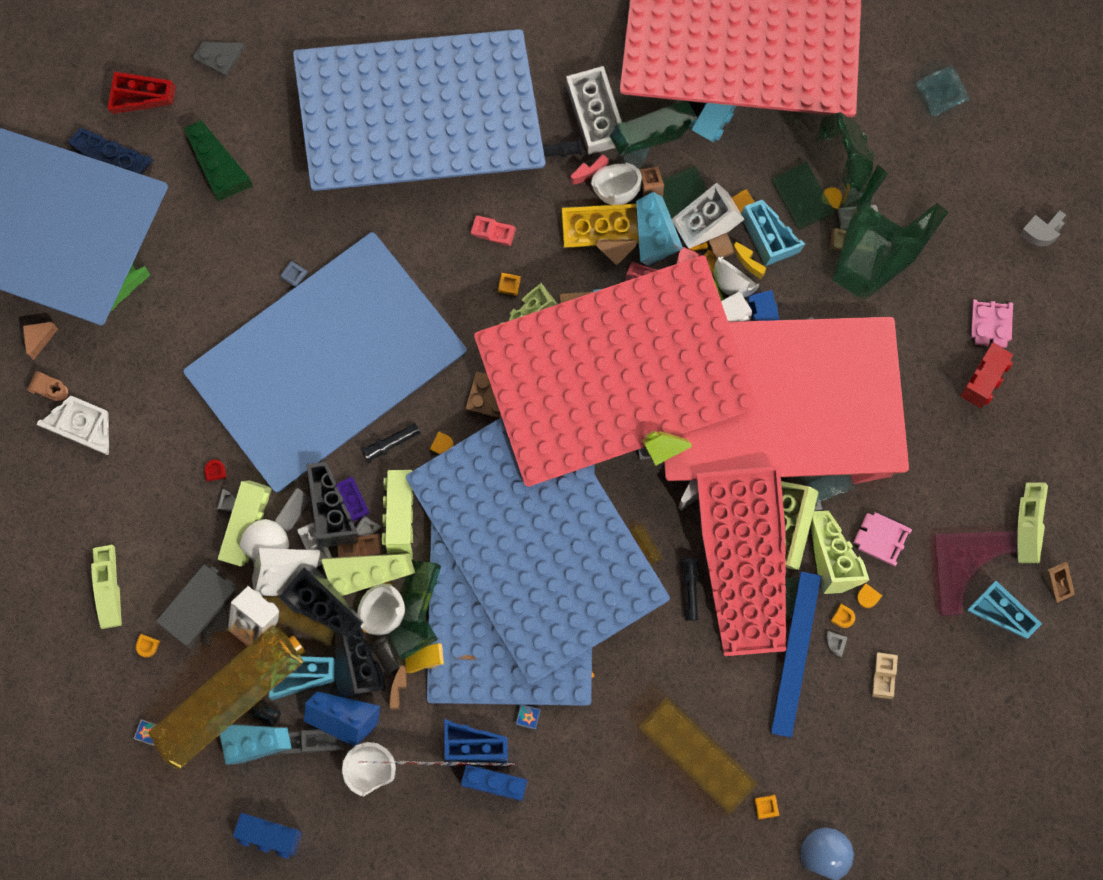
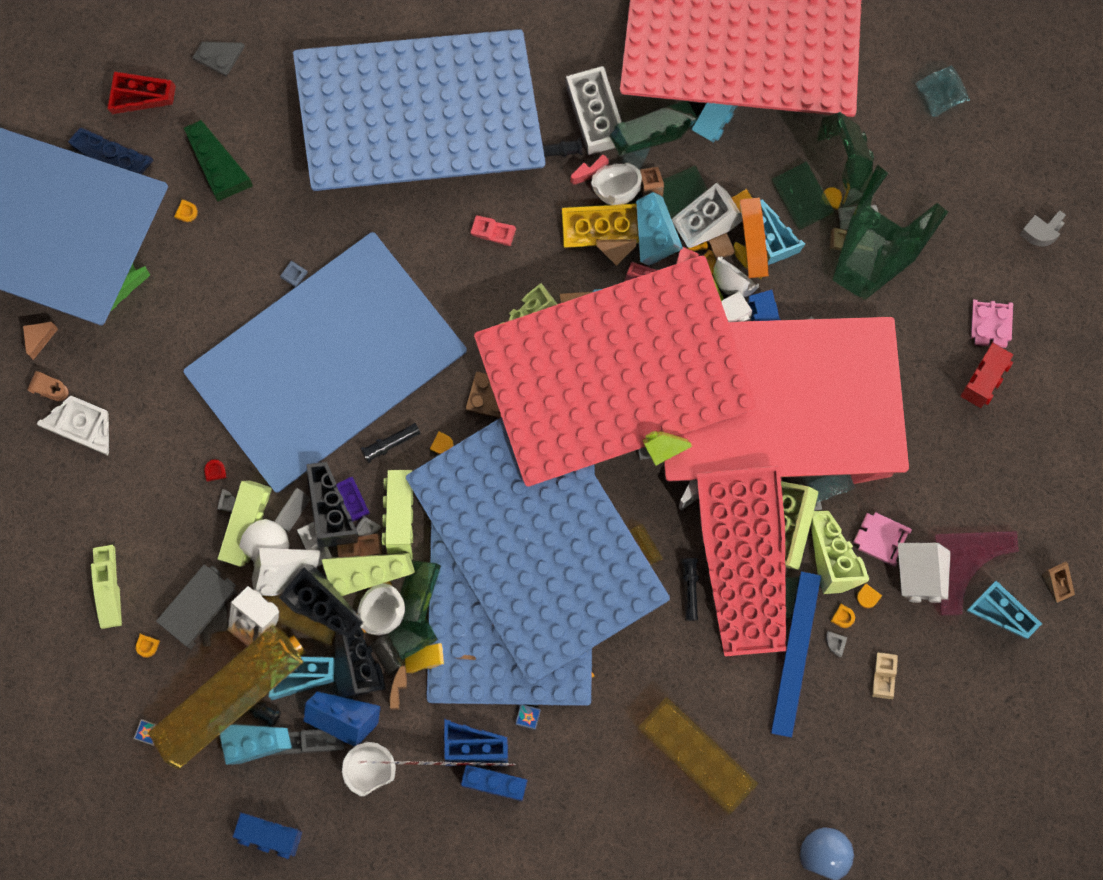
(186, 211): none -> light orange tile
(509, 284): light orange tile -> none
(754, 237): none -> orange slope
(766, 807): light orange tile -> none
(924, 571): none -> white slope
(1031, 522): yellowish green slope -> none

